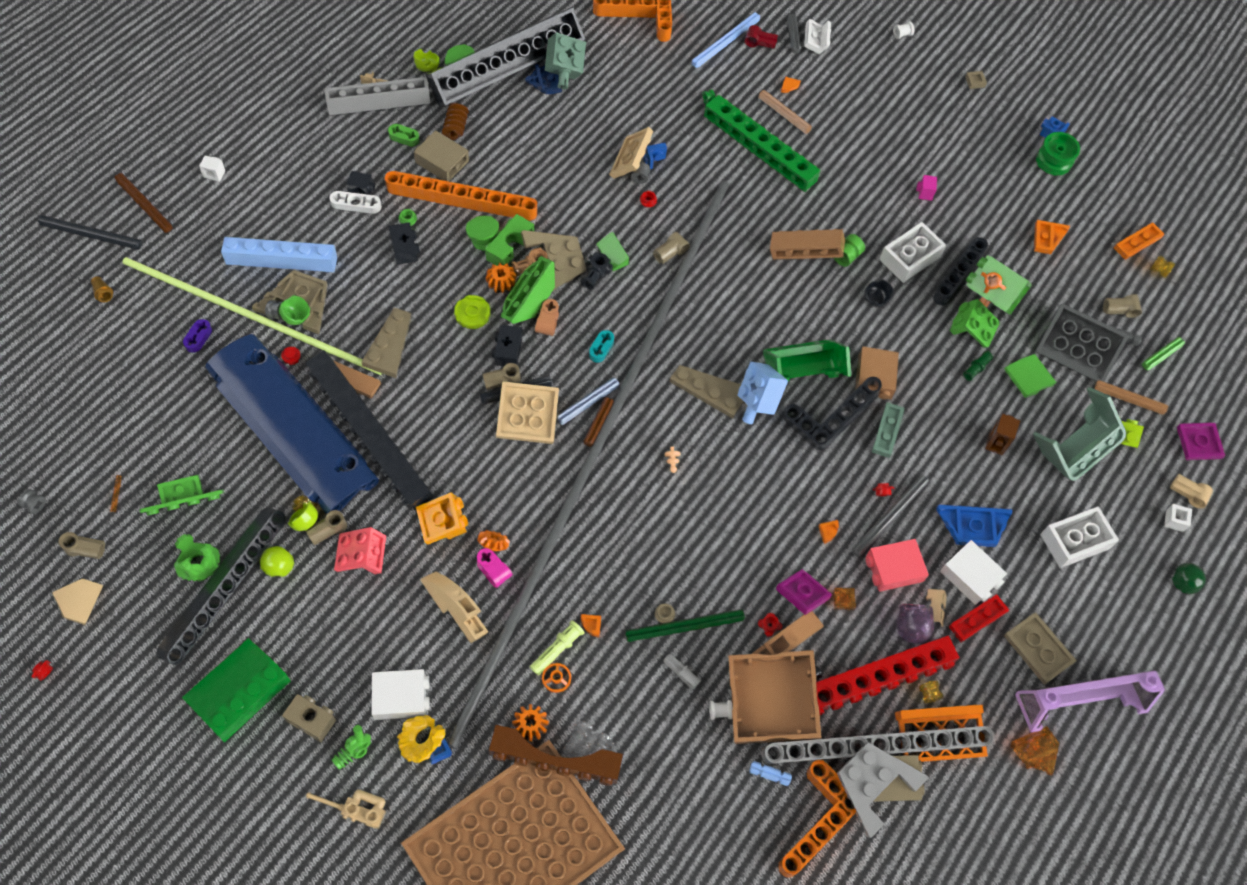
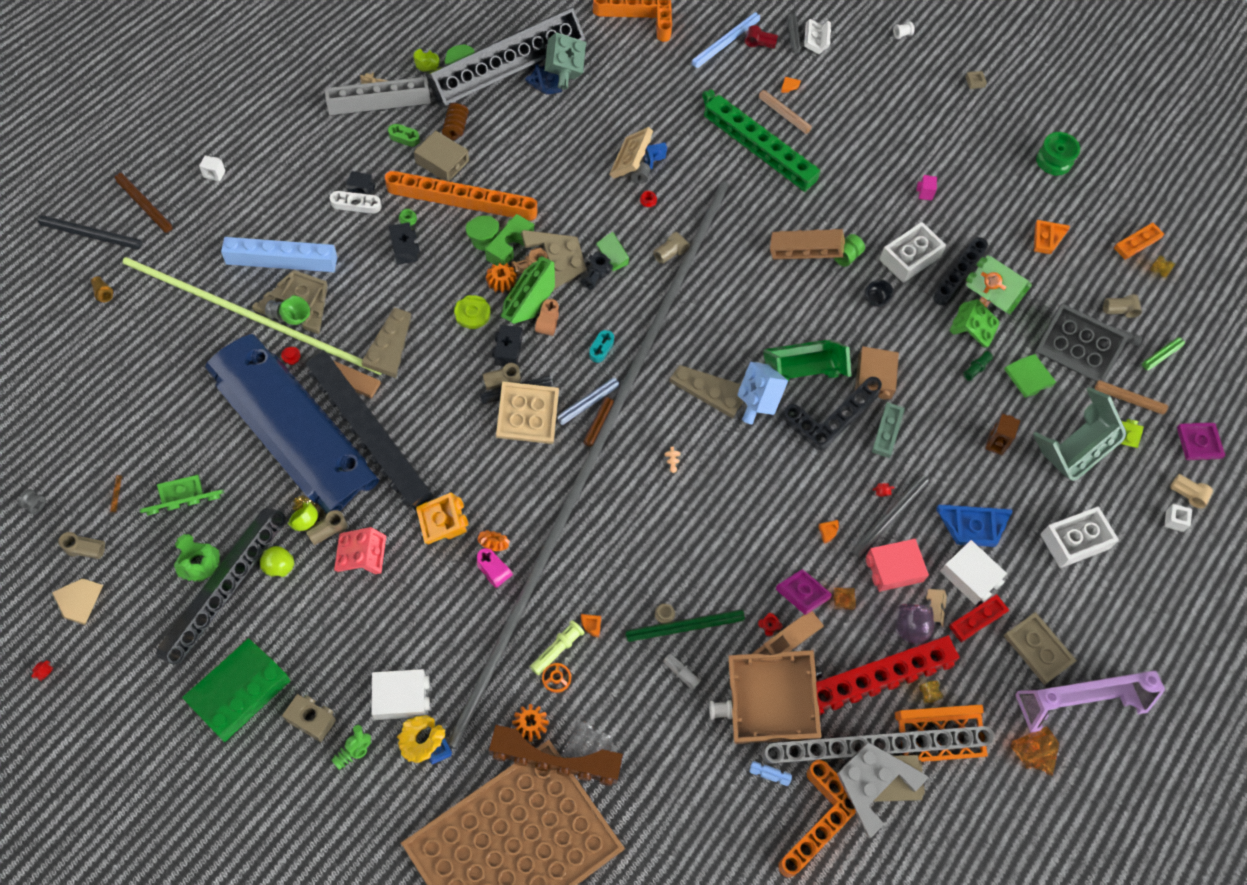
(195, 334): dark purple beam -> none
(355, 812): tan piece -> none
(456, 601): tan slope -> none
(1053, 125): blue brick -> none
(1189, 578): dark green hair -> none

